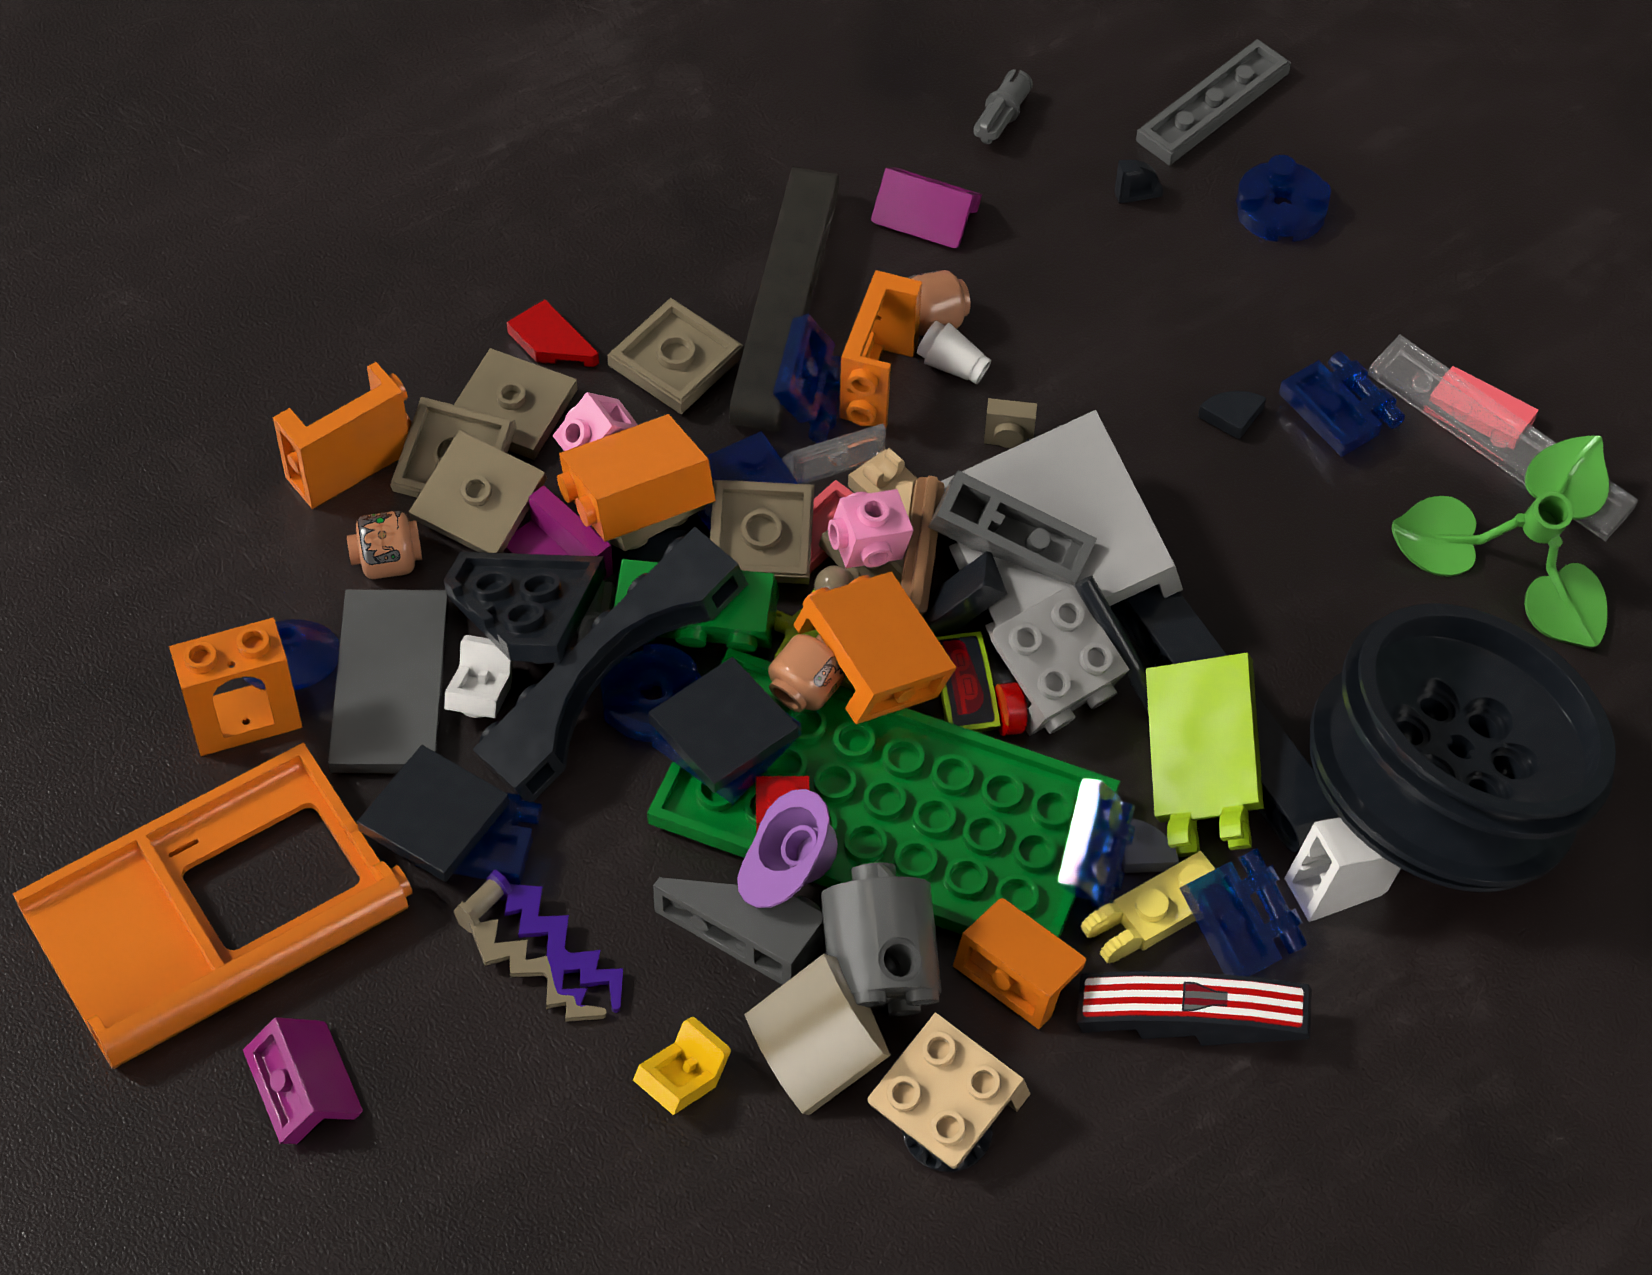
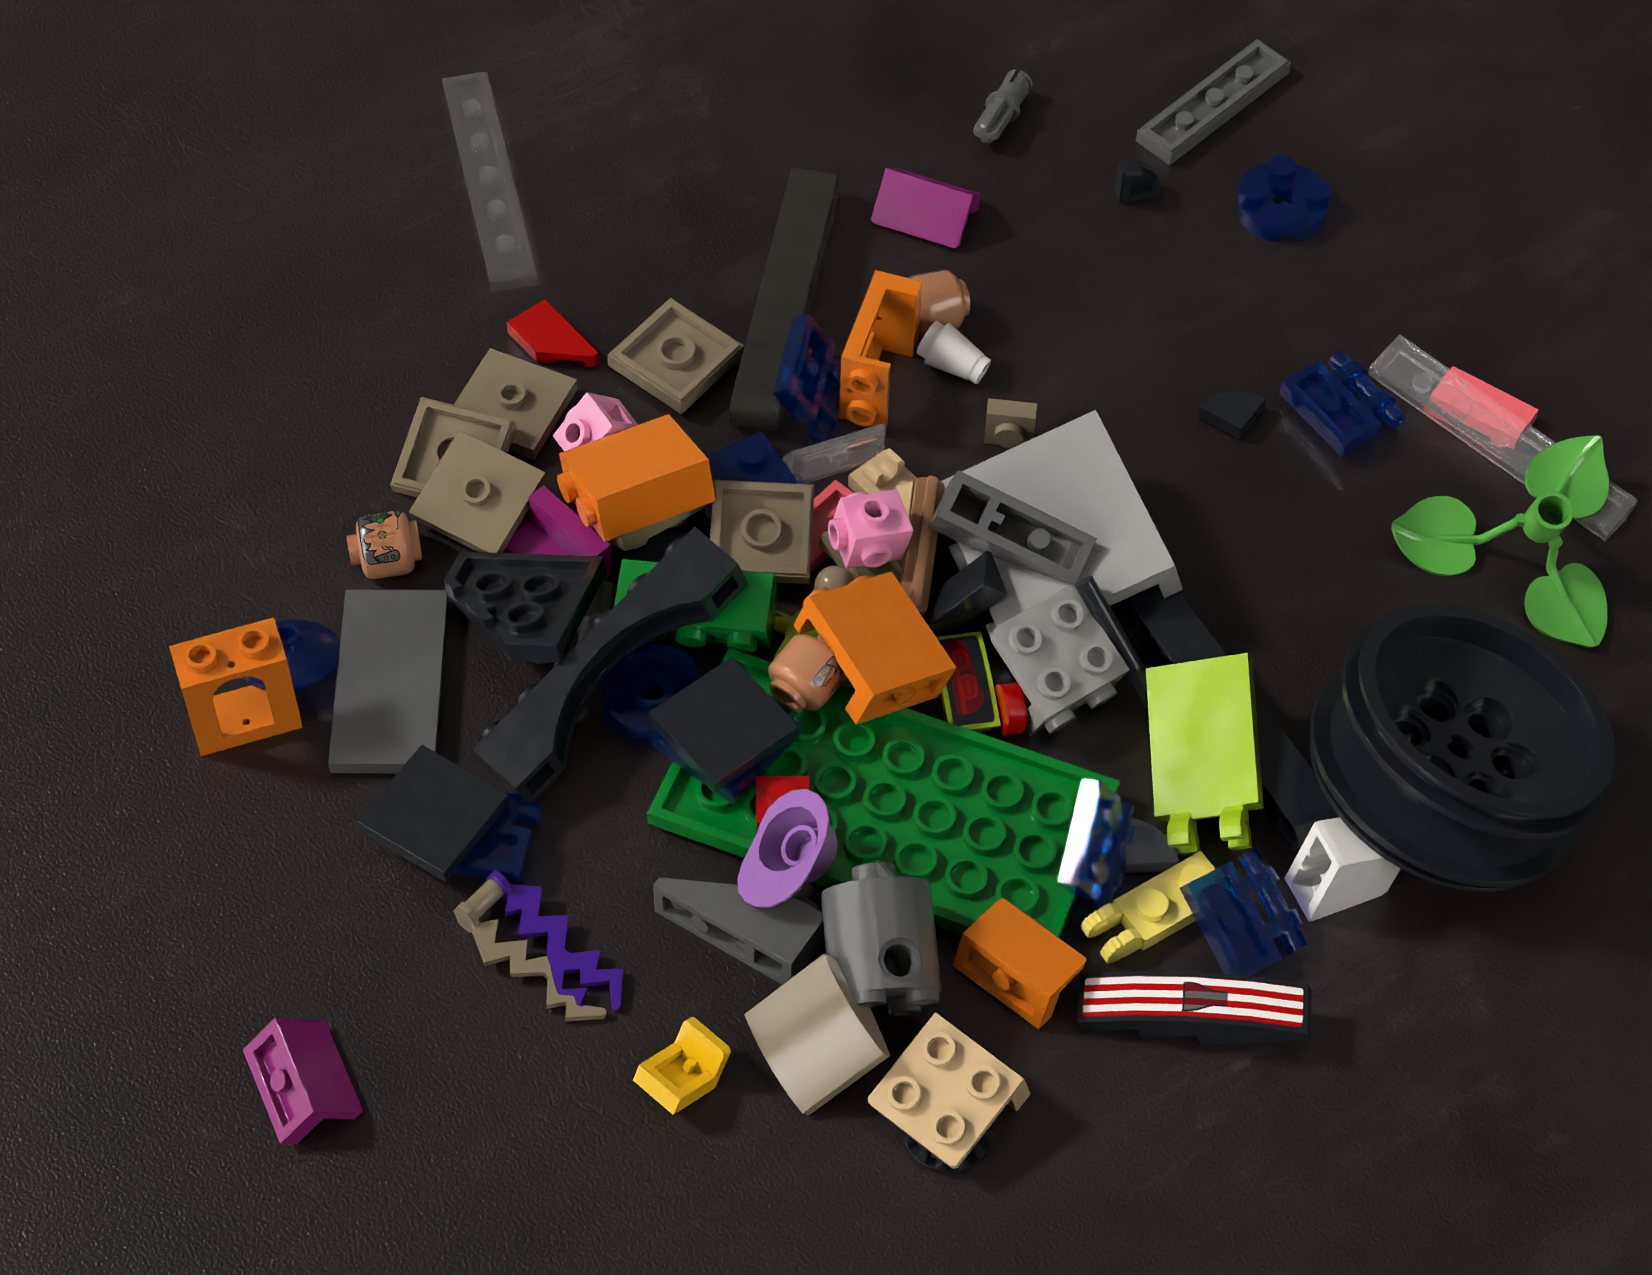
(140, 945): orange piece -> none
(345, 443): orange panel -> none
(480, 679): white bracket -> none
(489, 182): none -> clear tile

